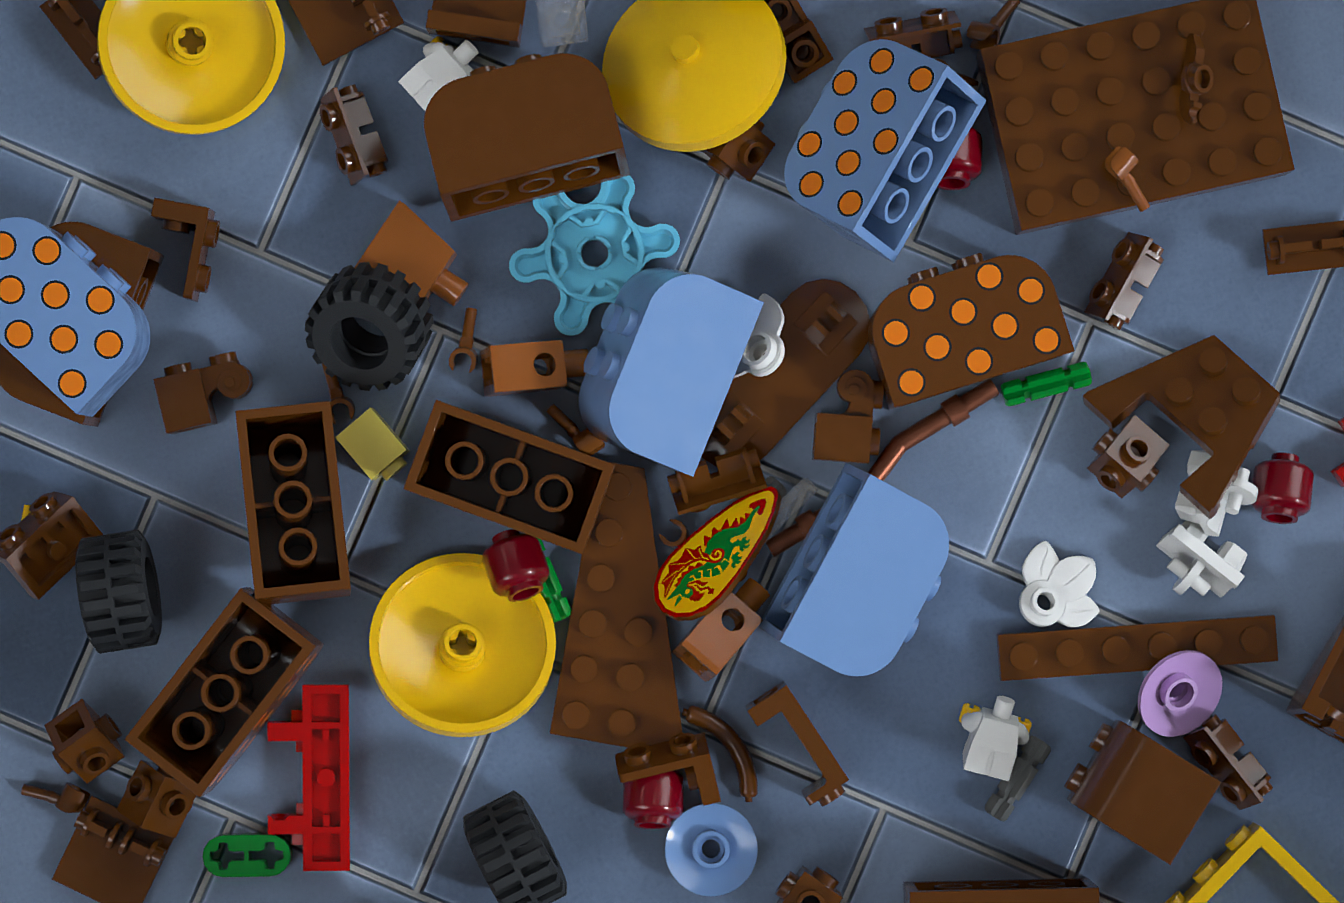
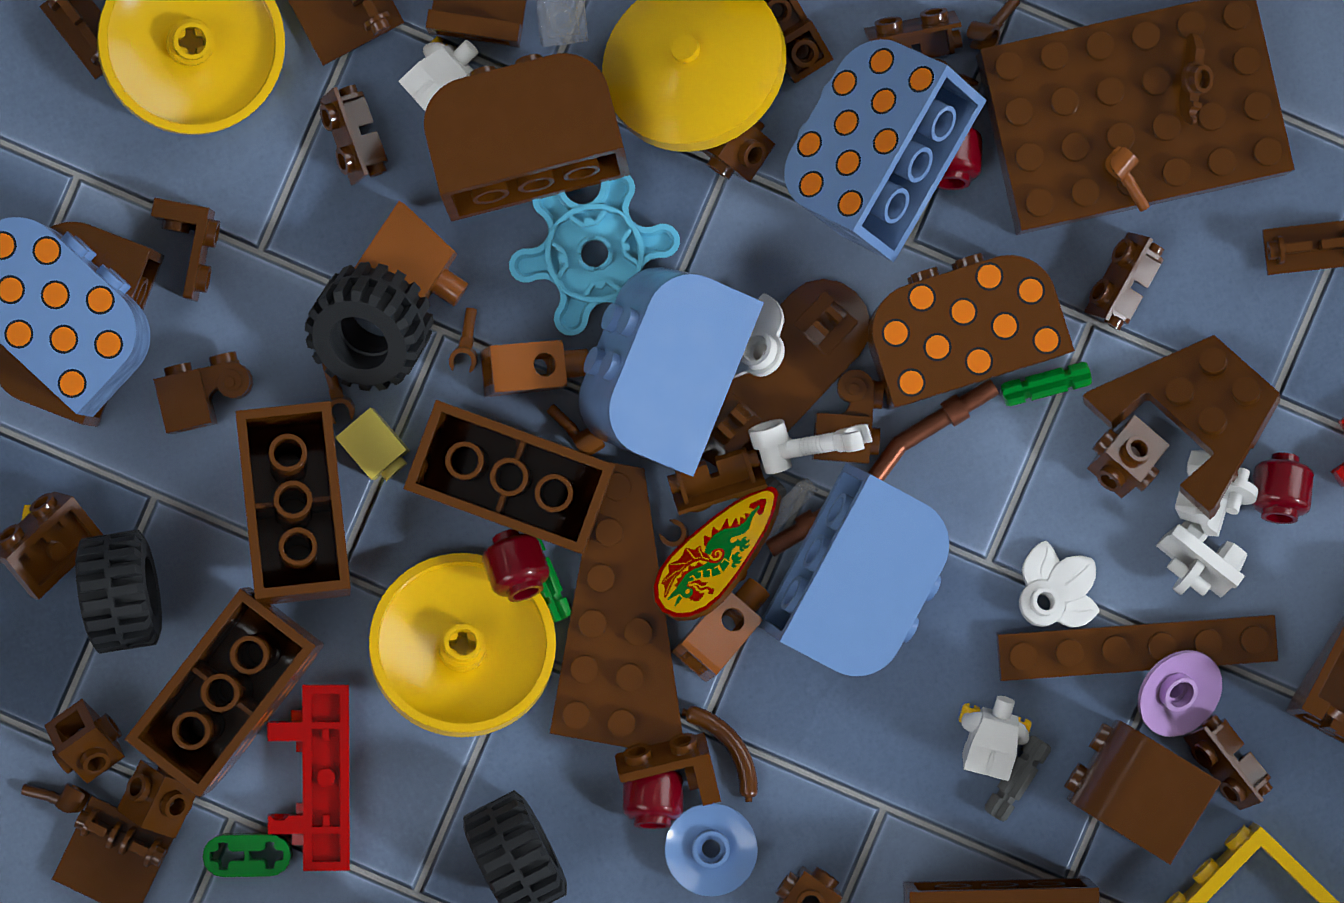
(777, 447): none -> white brick
(782, 700): reddish brown panel -> none

